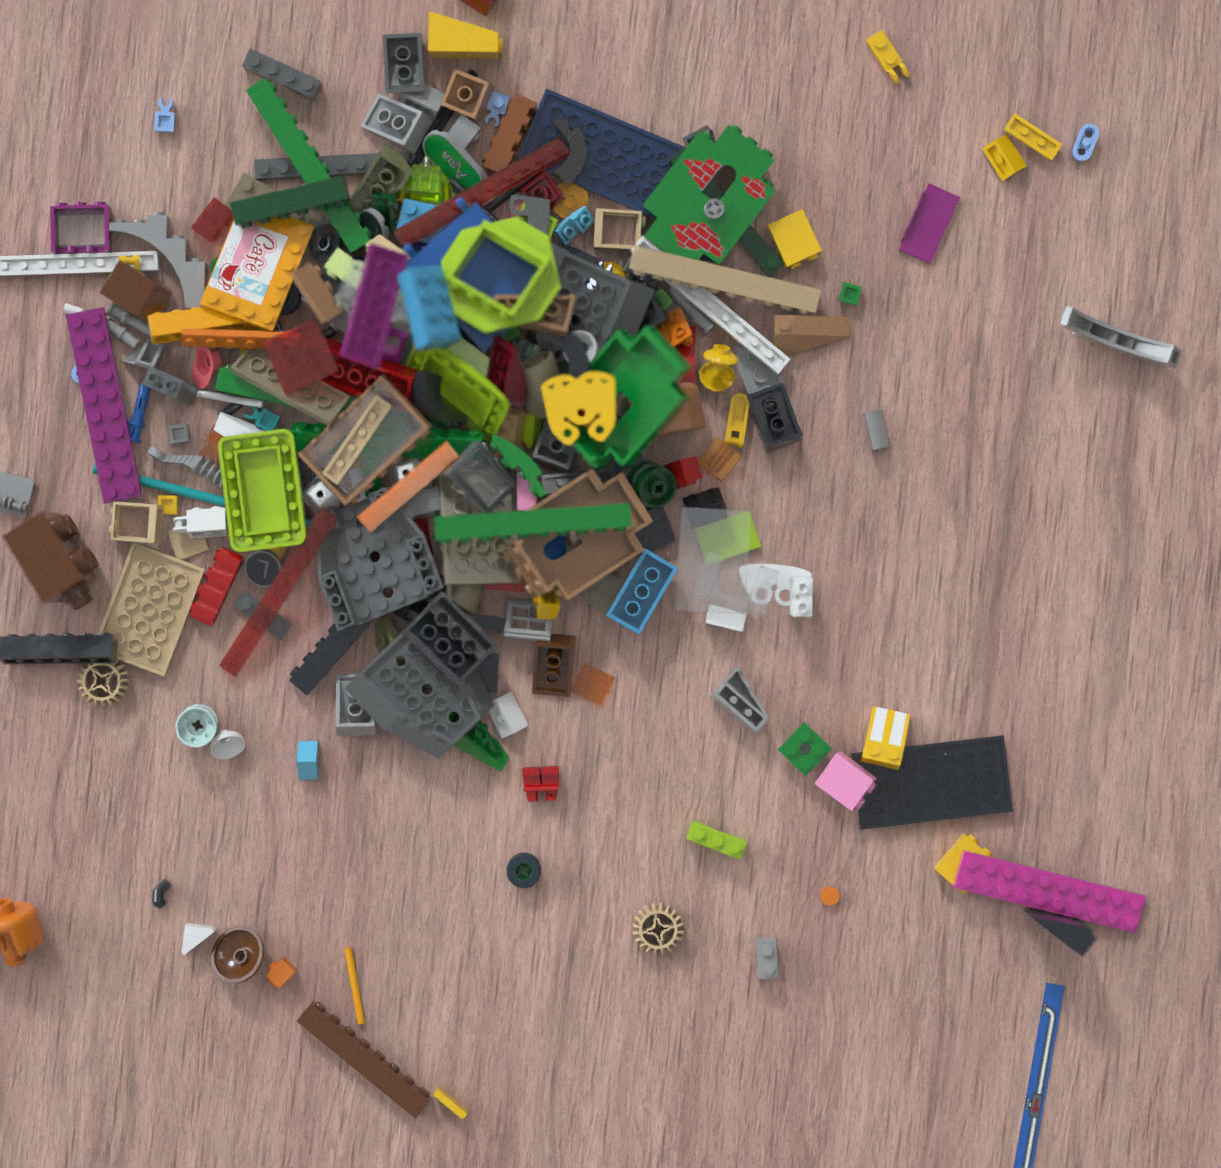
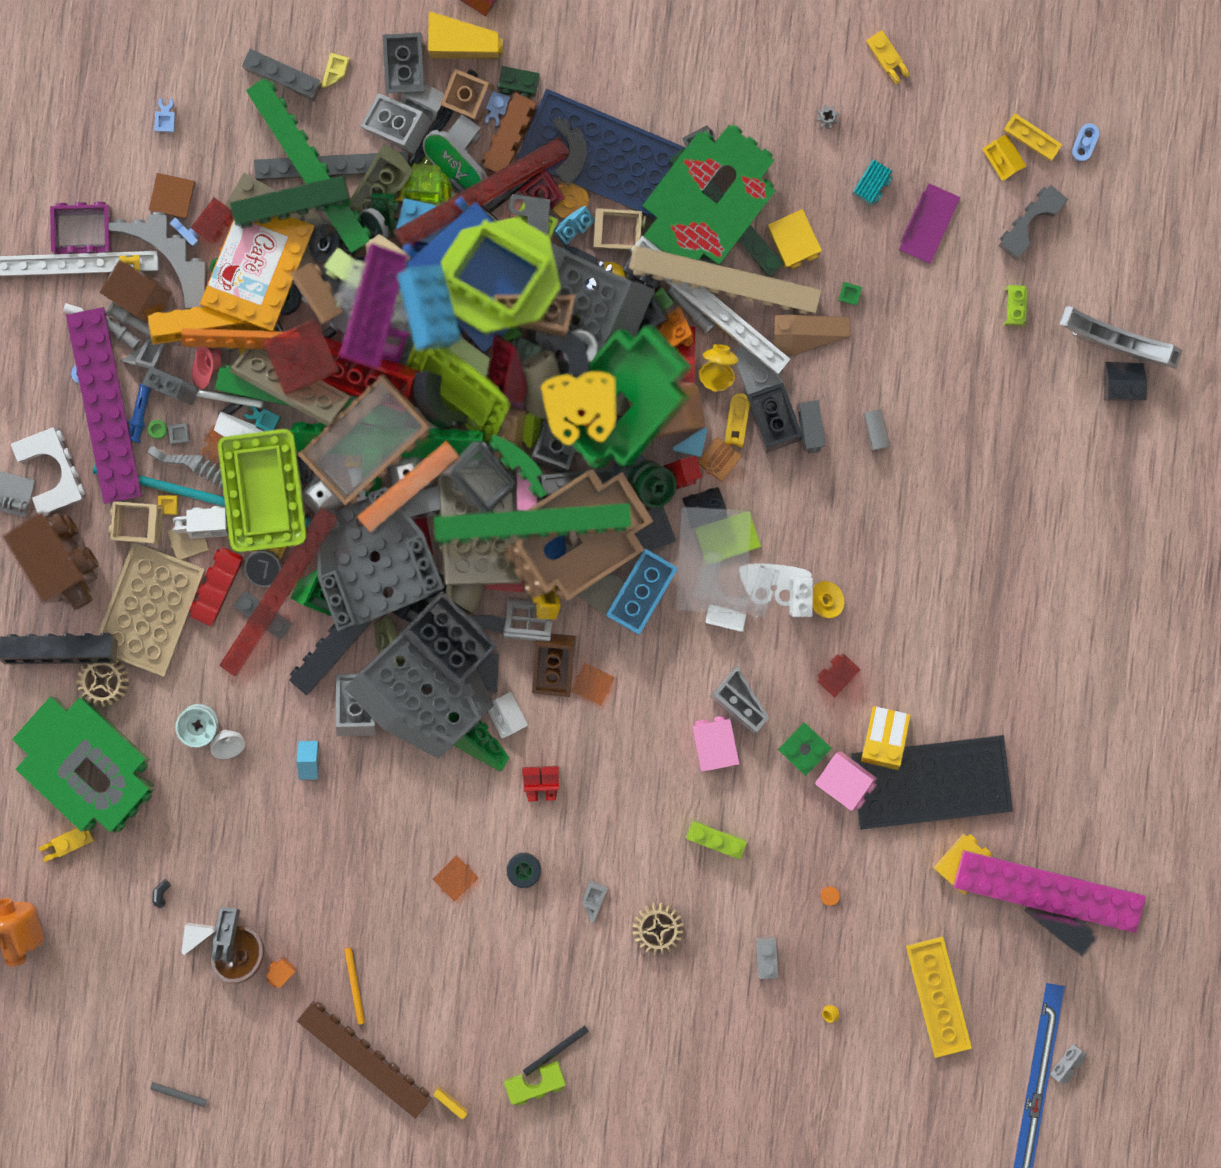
(60, 742): none -> green panel
(67, 842): none -> yellow hinge
(68, 489): none -> white arch
(157, 429): none -> bright green tile
(172, 195): none -> dark orange tile
(178, 1094): none -> dark grey bar
(190, 235): none -> light blue plate
(225, 933): none -> hinge
(310, 593): none -> green slope
(335, 69): none -> light yellow tile
(357, 439): tan plate -> none
(455, 878): none -> clear orange piece
(518, 81): none -> dark green bracket
(520, 1090): none -> lime arch
(556, 1050): none -> black bar
(593, 898): none -> light grey slope
(692, 445): none -> medium azure slope
(715, 743): none -> bright pink brick
(717, 208): light grey wheel -> none
(811, 426): none -> dark grey window
(827, 110): none -> light grey gear
(830, 1014): none -> yellow plate
(833, 597): none -> yellow dish
(837, 675): none -> clear red brick
(872, 182): none -> teal brick
(938, 997): none -> yellow plate
(1016, 305): none -> lime window
(1017, 240): none -> dark grey arch
(1073, 1057): none -> light grey hinge
(1125, 381): none -> black slope

